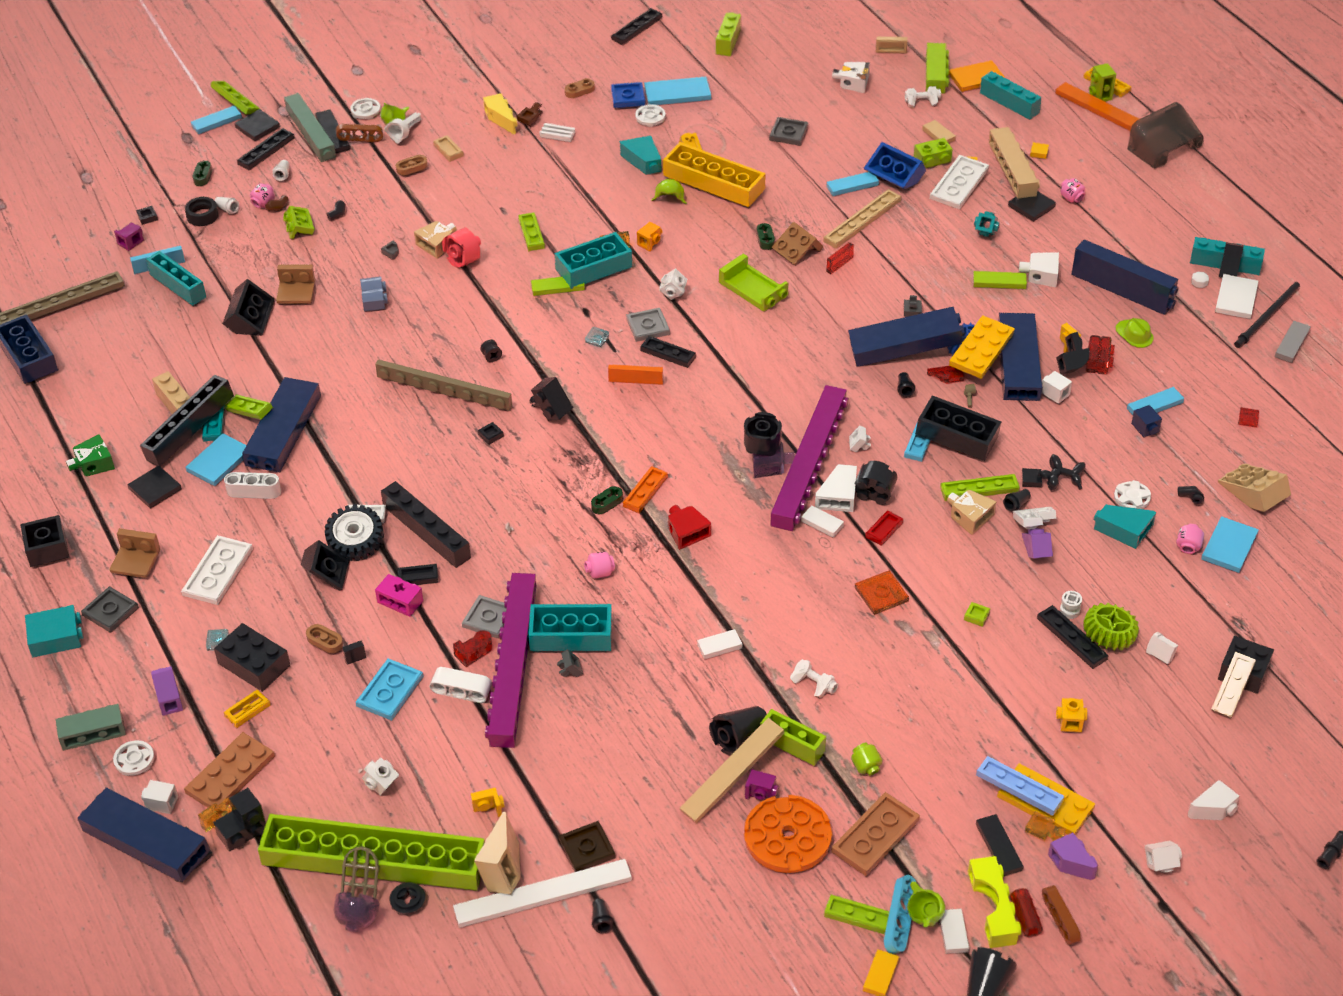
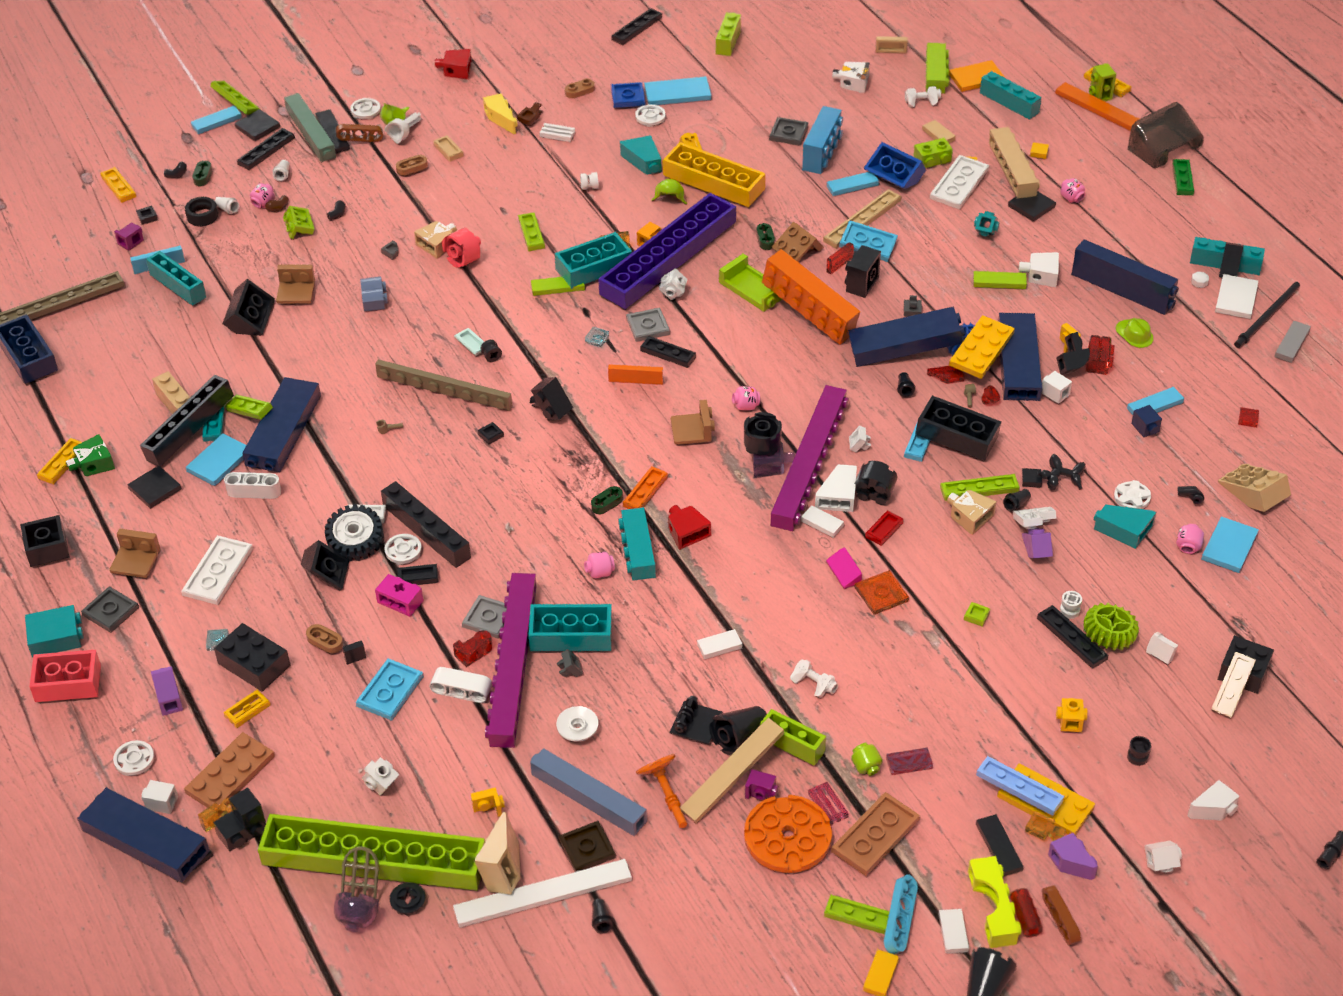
(57, 465): none -> yellow tile
(65, 675): none -> coral brick
(90, 727): sand green brick -> none
(118, 185): none -> yellow tile
(177, 172): none -> black arm
(383, 427): none -> dark tan hand
(403, 550): none -> white wheel
(455, 63): none -> red torso
(470, 341): none -> light aqua tile
(577, 717): none -> white dish
(588, 792): none -> sand blue brick
(593, 181): none -> white wheel
(638, 544): none -> teal brick
(667, 250): none -> dark purple brick
(672, 801): none -> orange dish
(693, 427): none -> medium nougat bracket
(694, 721): none -> black hinge
(746, 398): none -> bright pink head
(810, 296): none -> orange brick
(822, 140): none -> dark azure brick
(835, 816): none -> clear pink tile
(844, 568): none -> dark pink slope
(862, 271): none -> black brick
(871, 237): none -> medium azure tile
(909, 761): none -> tile
(925, 906): lime hair -> none
(991, 394): none -> clear red tile
(1139, 750): none -> black wheel
(1183, 177): none -> green tile

